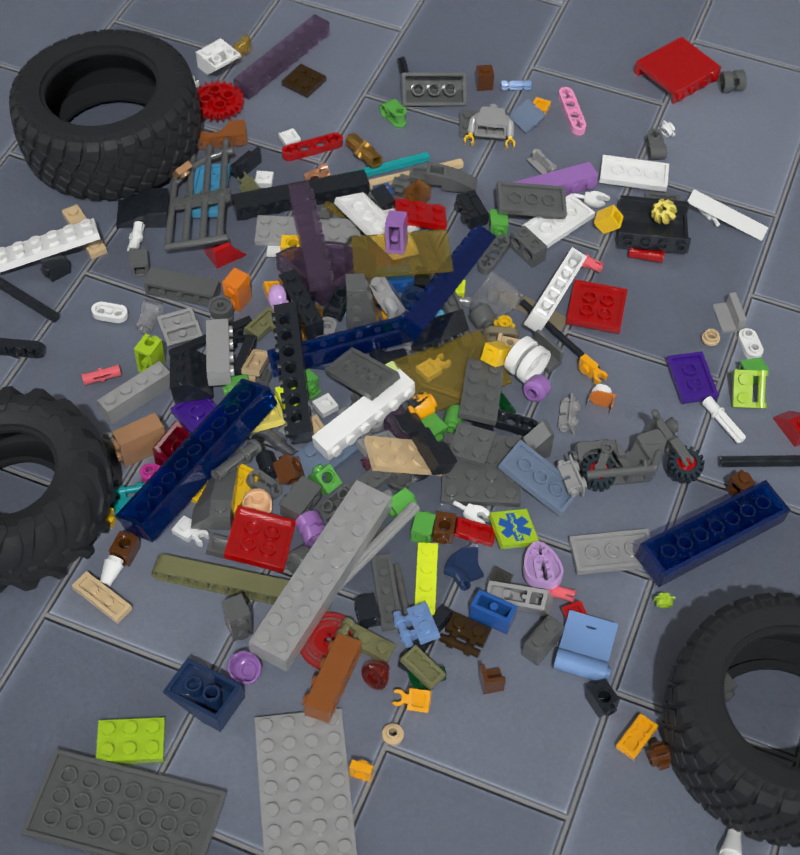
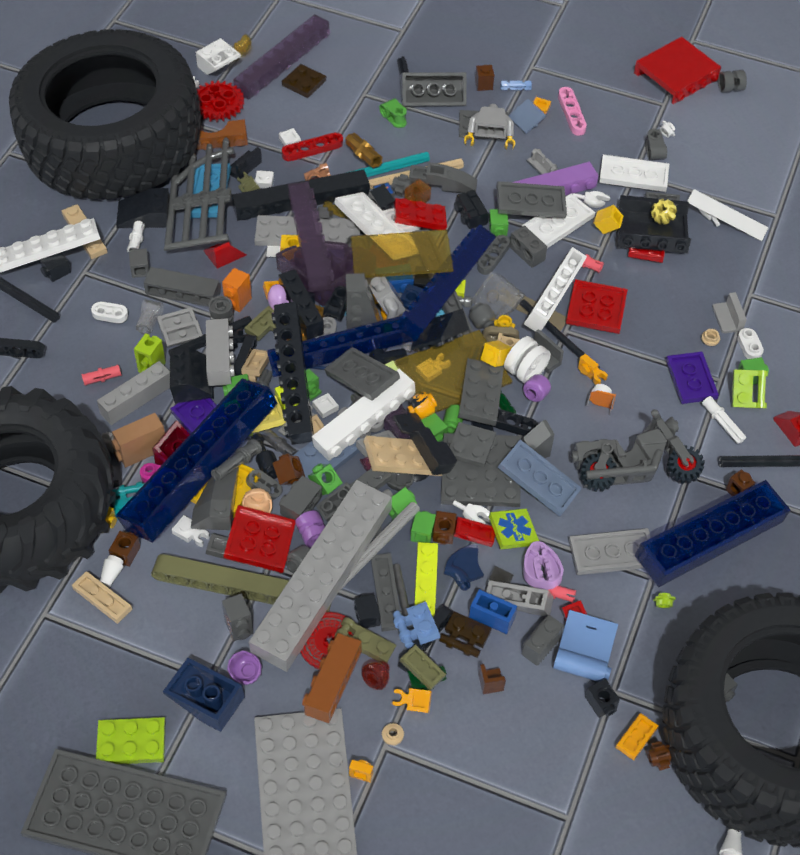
(182, 171): medium nougat plate -> none
(396, 232): medium lavender brick -> none
(570, 420): light grey hinge -> none
(576, 482): light grey hinge -> none

